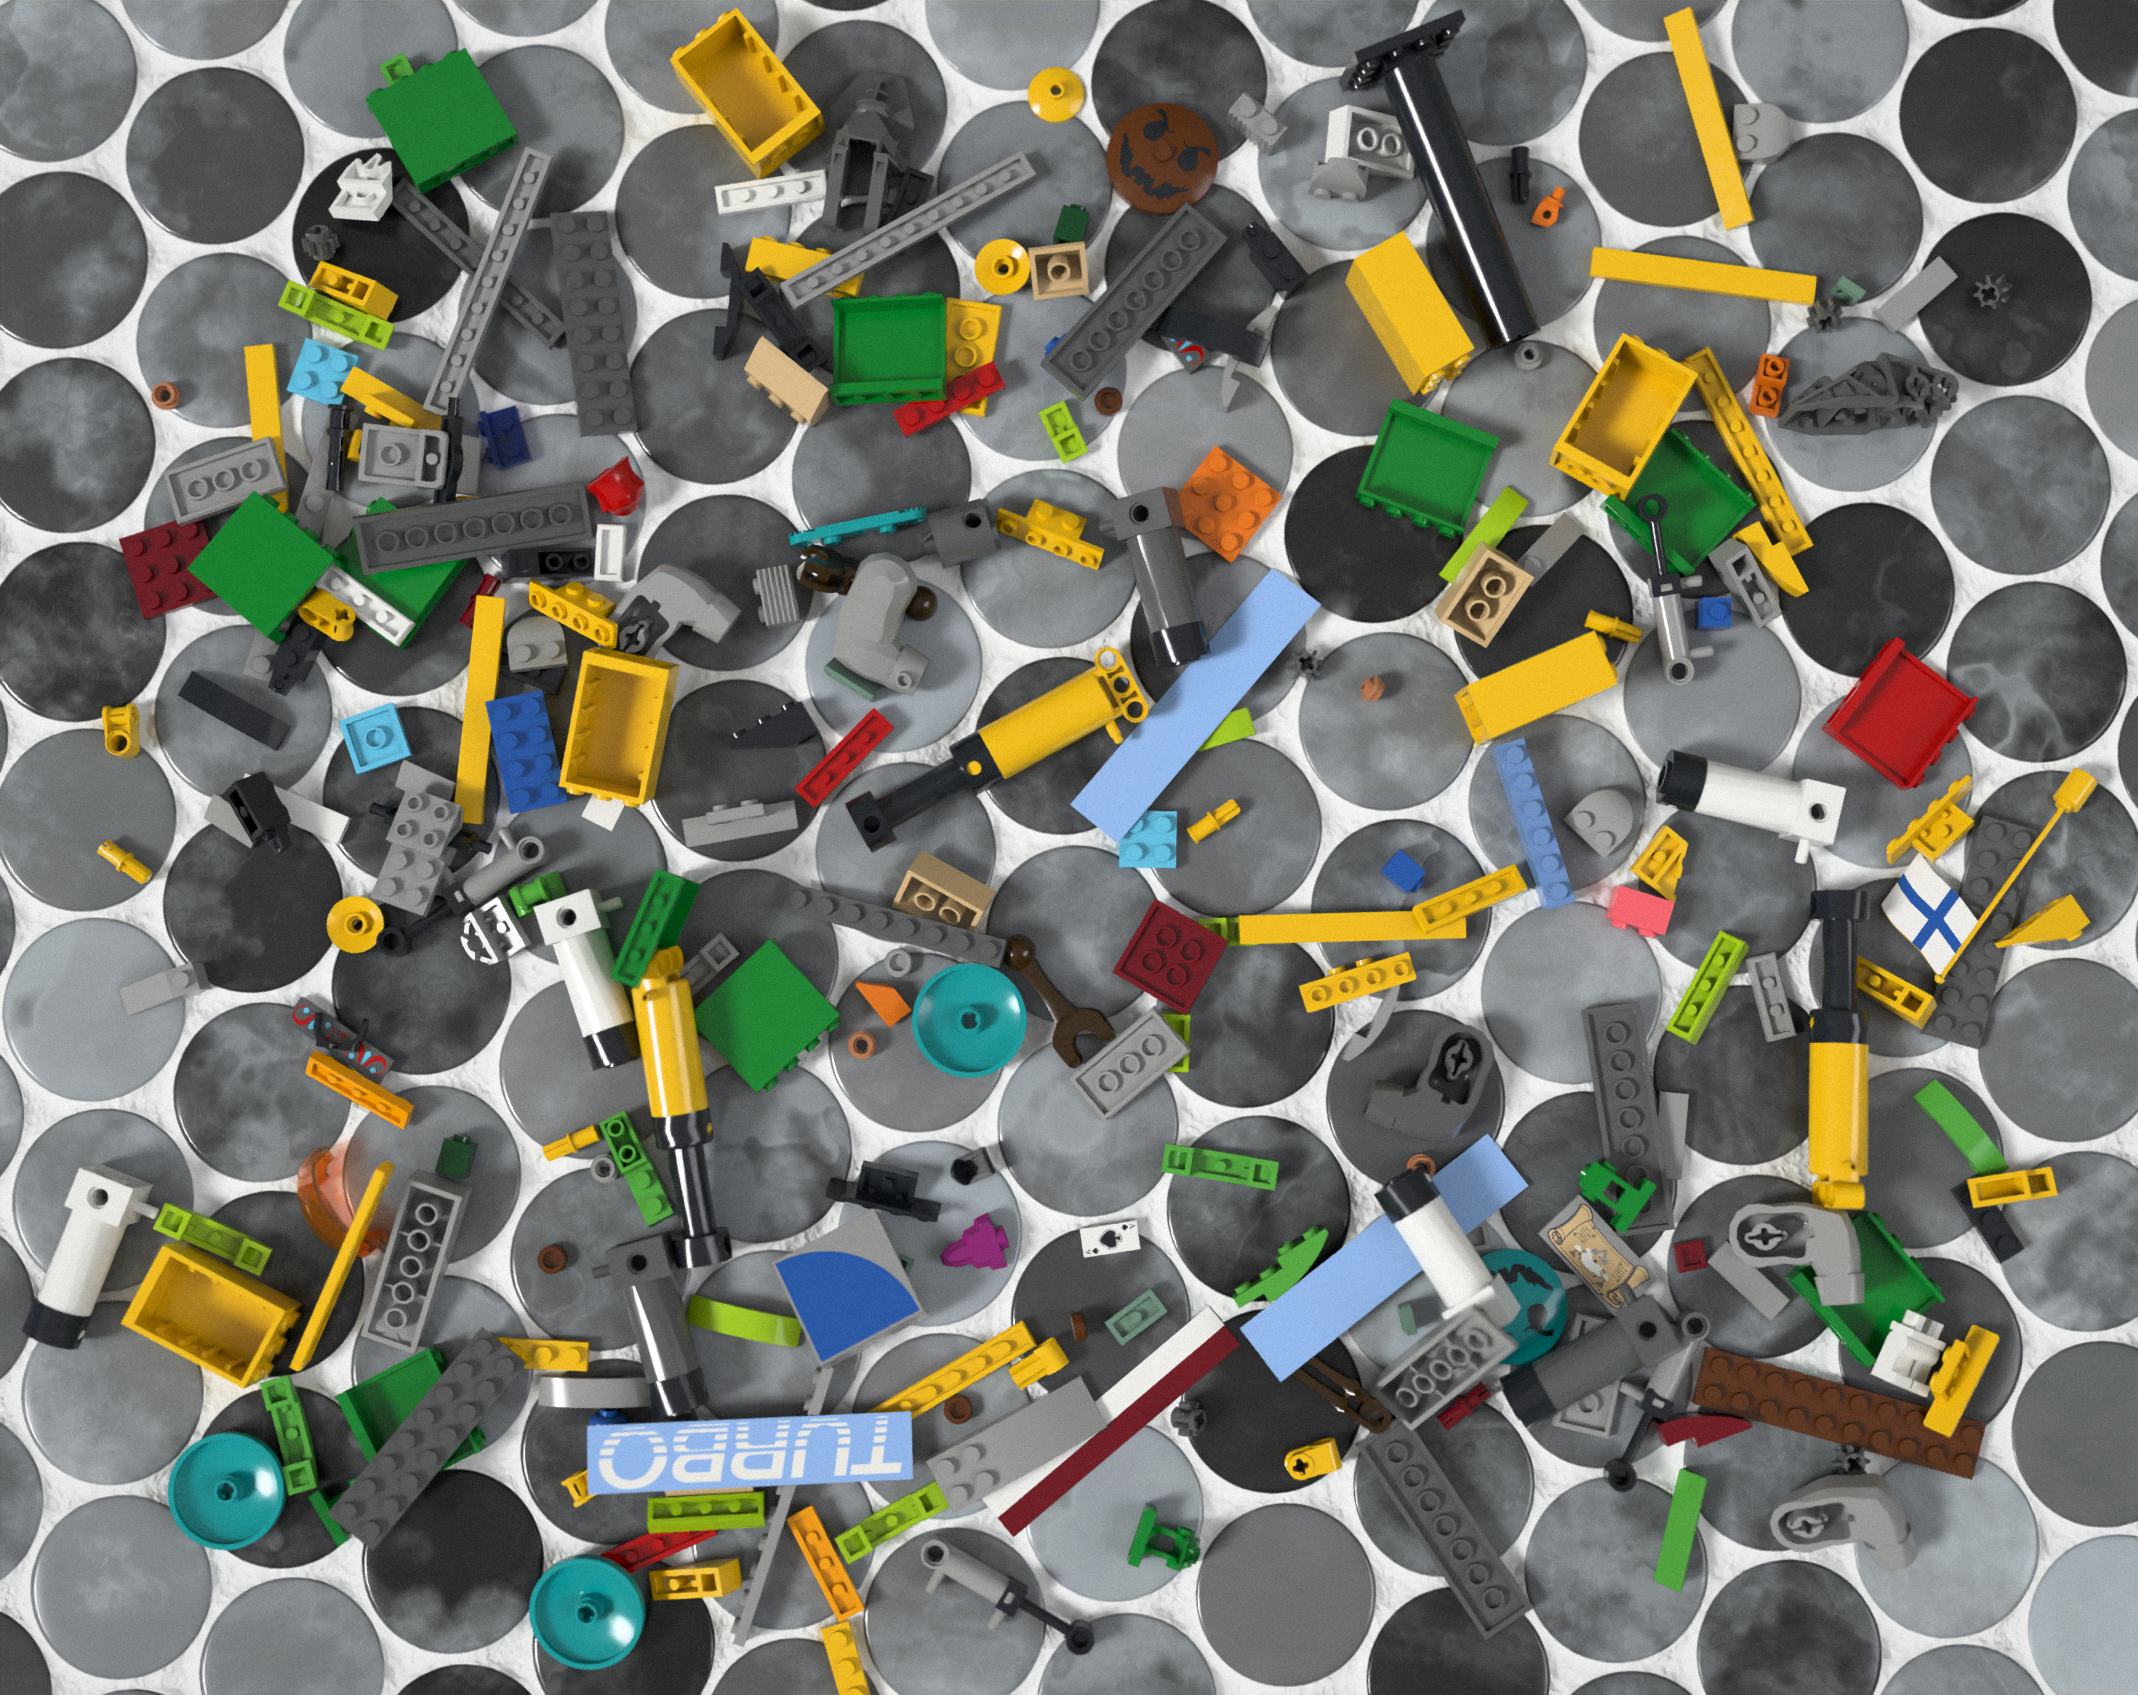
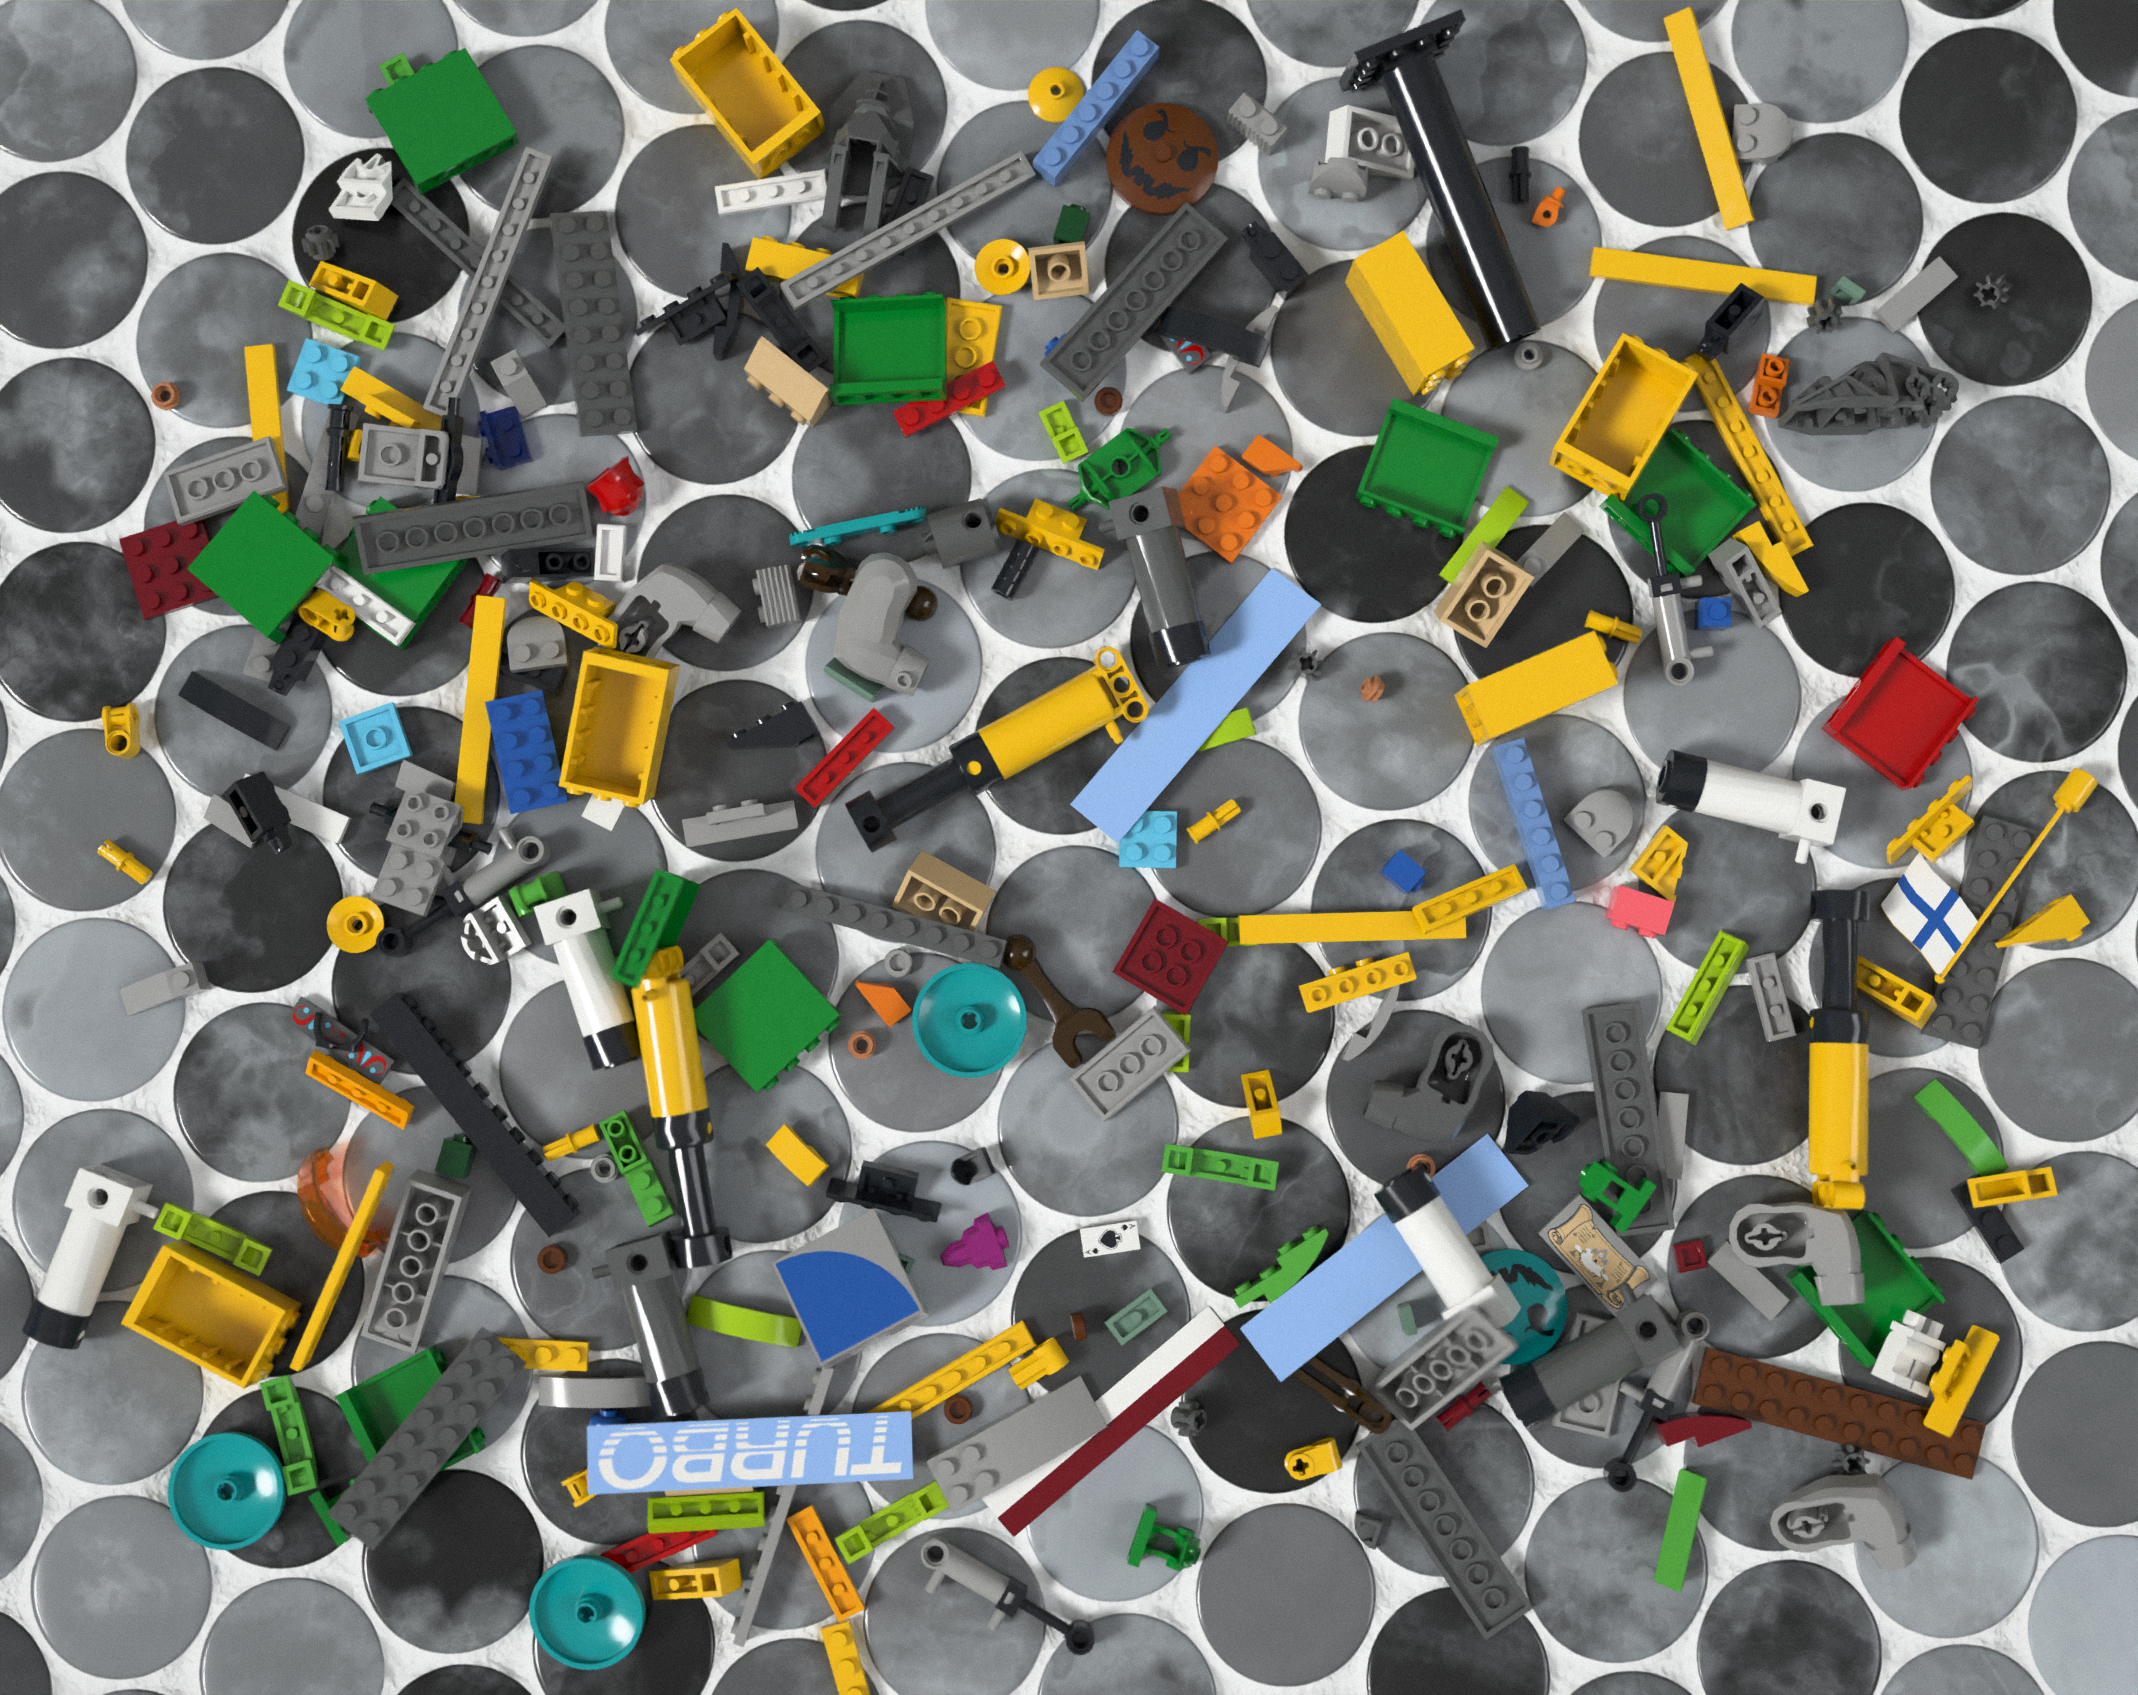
(475, 1113): none -> black brick
(519, 383): none -> light grey slope
(694, 315): none -> black bracket
(796, 1155): none -> yellow slope
(1015, 569): none -> black axle
(1096, 108): none -> medium blue brick
(1102, 485): none -> green plate
(1261, 1104): none -> yellow slope
(1269, 458): none -> orange slope
(1368, 1529): none -> dark grey tile
(1536, 1120): none -> black slope
(1730, 322): none -> black hinge

